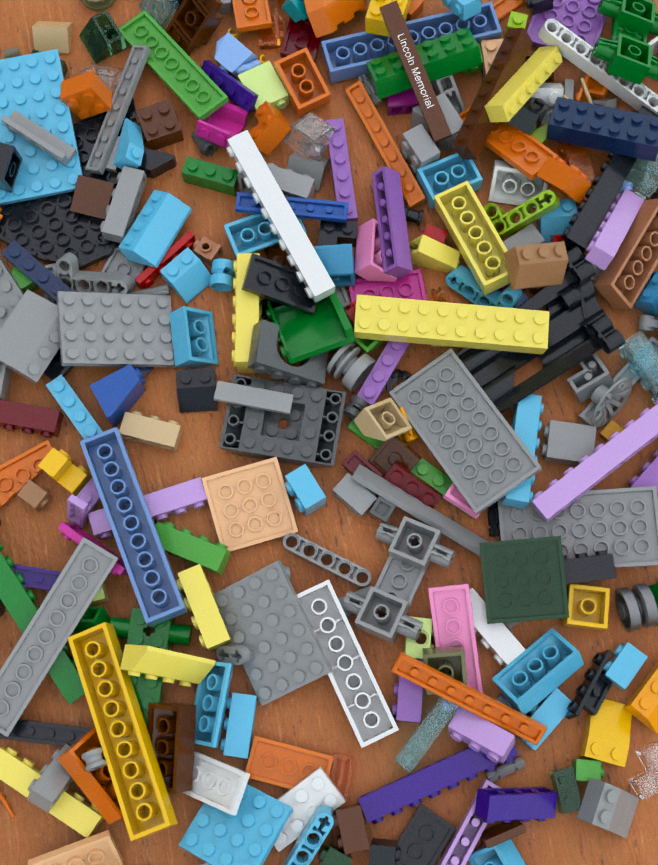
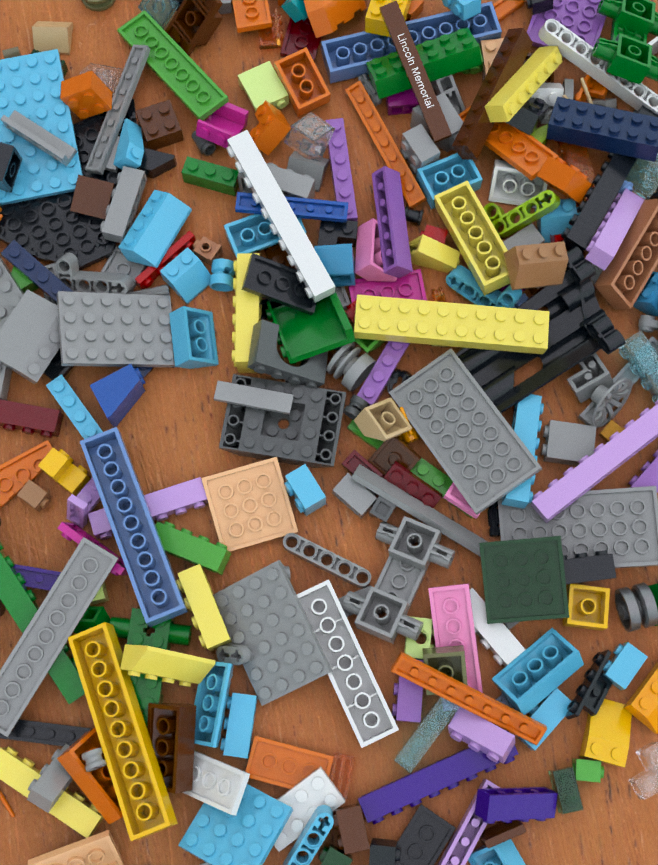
(102, 37): clear green slope -> none
(151, 430): tan brick -> none
(196, 390): black slope -> none
(230, 86): dark purple plate -> none
(234, 55): light blue torso -> none
(505, 769): light grey axle -> none
(516, 20): lime brick -> none
(608, 807): light grey slope -> none

